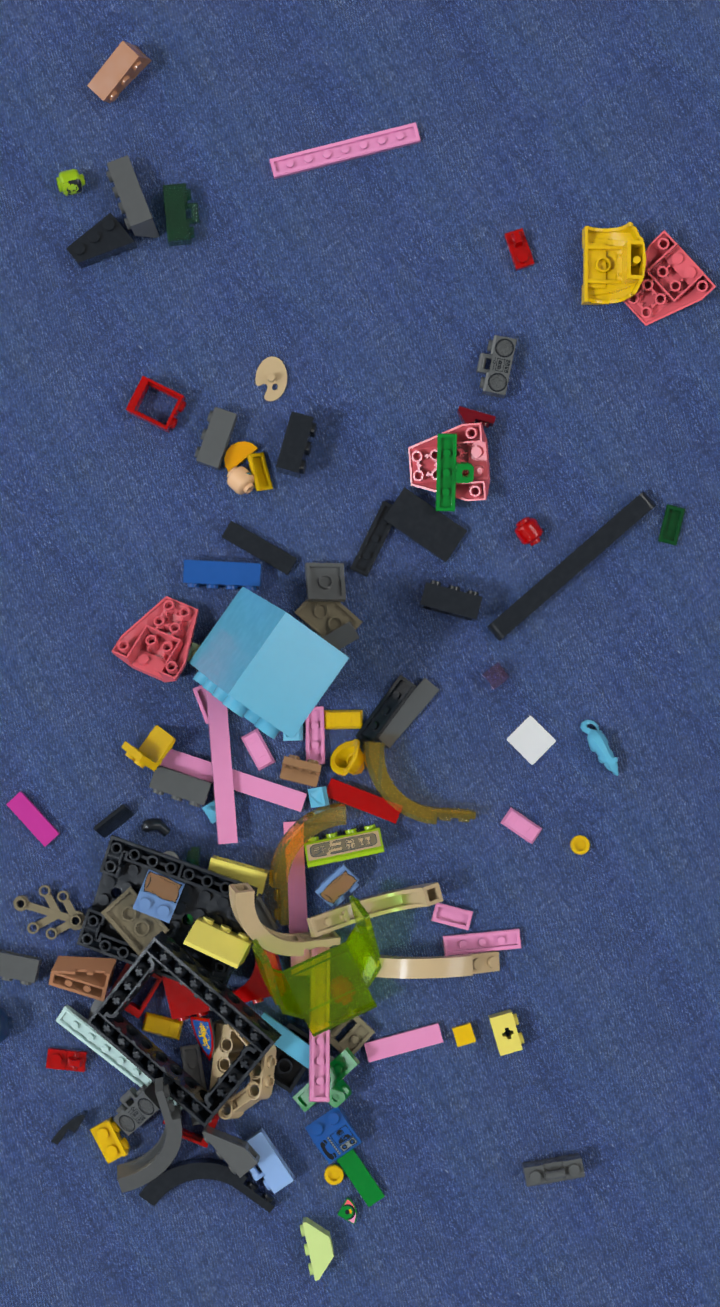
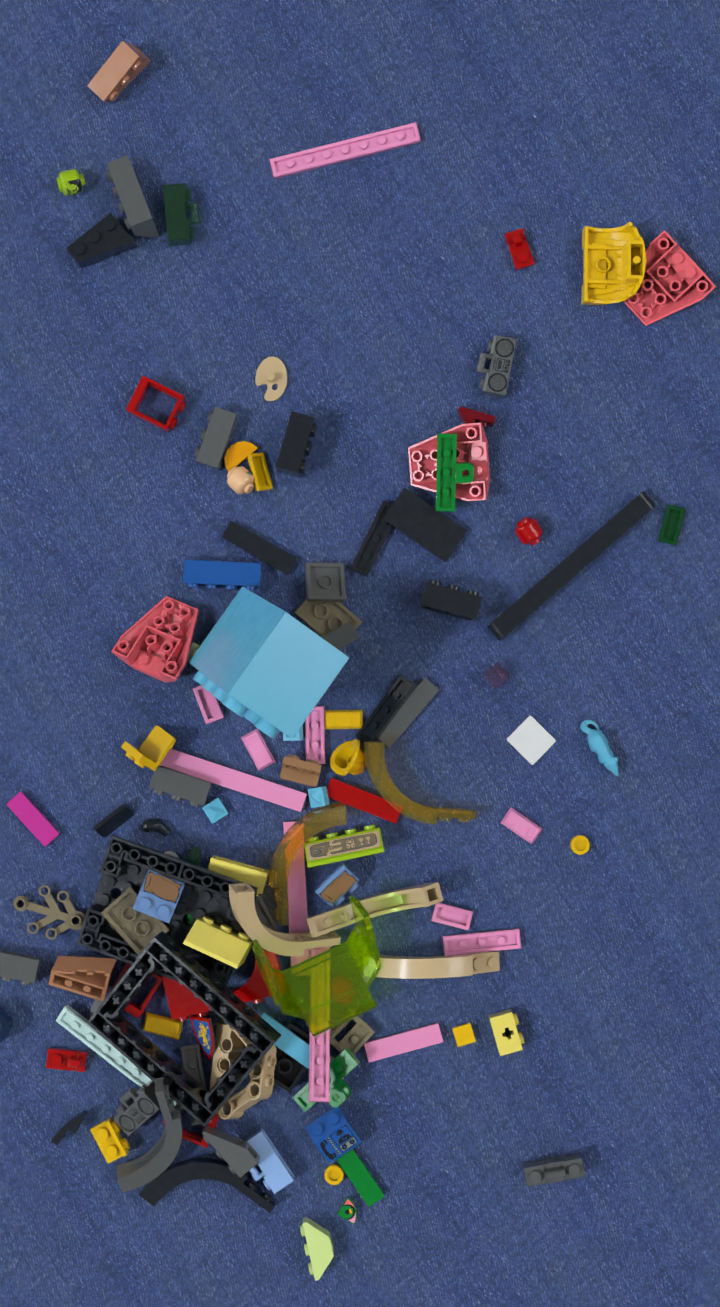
(222, 770): bright pink tile -> none

